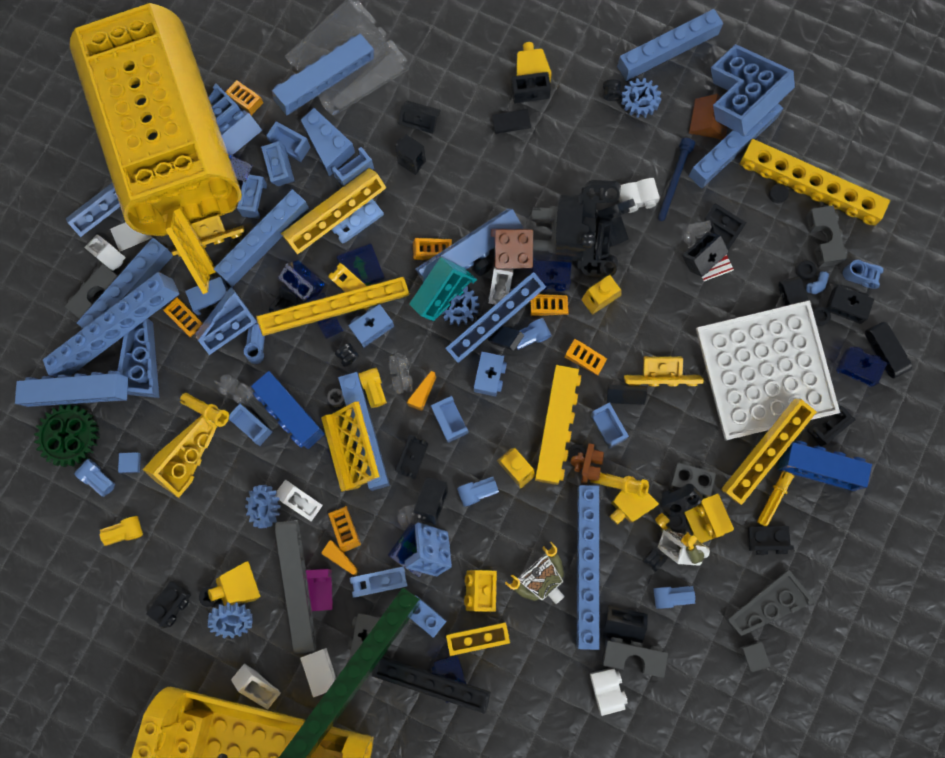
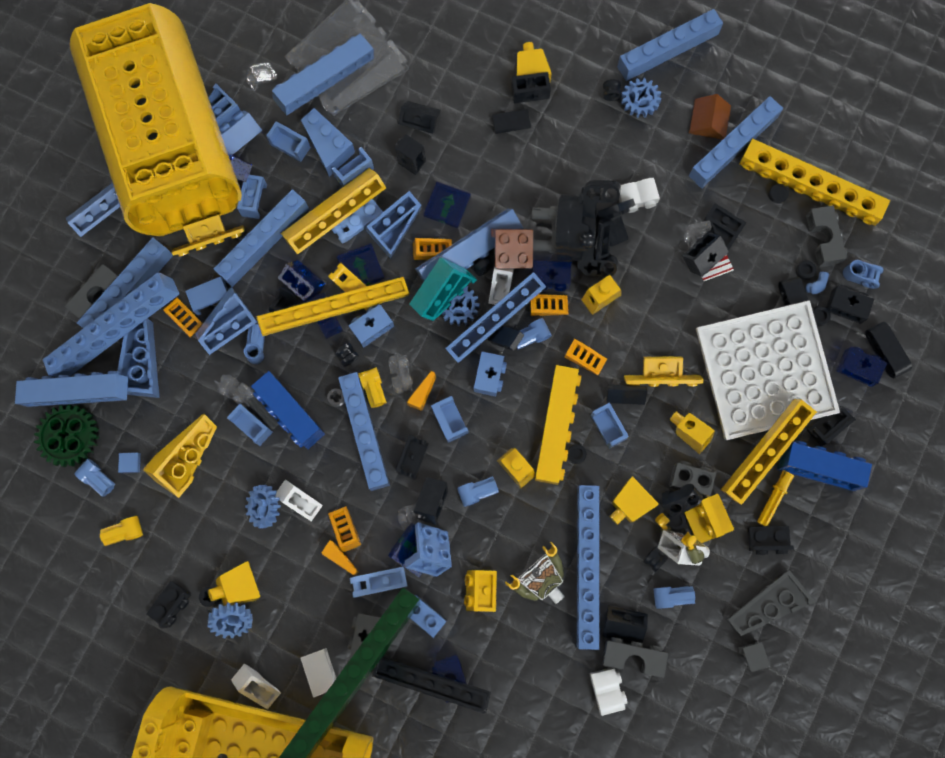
(105, 252): white arch -> none
(127, 237): white sticker -> none
(189, 247): yellow fence -> none
(209, 411): yellow pin -> none
(253, 105): light orange slope -> none
(260, 74): none -> clear bracket
(278, 163): medium blue panel -> none
(295, 586): dark grey beam -> none
(320, 589): magenta bracket -> none
(342, 450): yellow fence -> none
(394, 223): none -> medium blue wedge
(447, 205): none -> clear blue tile
(477, 638): yellow brick -> none
(592, 456): dark orange hips -> none
(626, 484): yellow pin -> none
(686, 146): dark blue piece -> none
(698, 436): none -> yellow torso
(752, 85): medium blue brick -> none

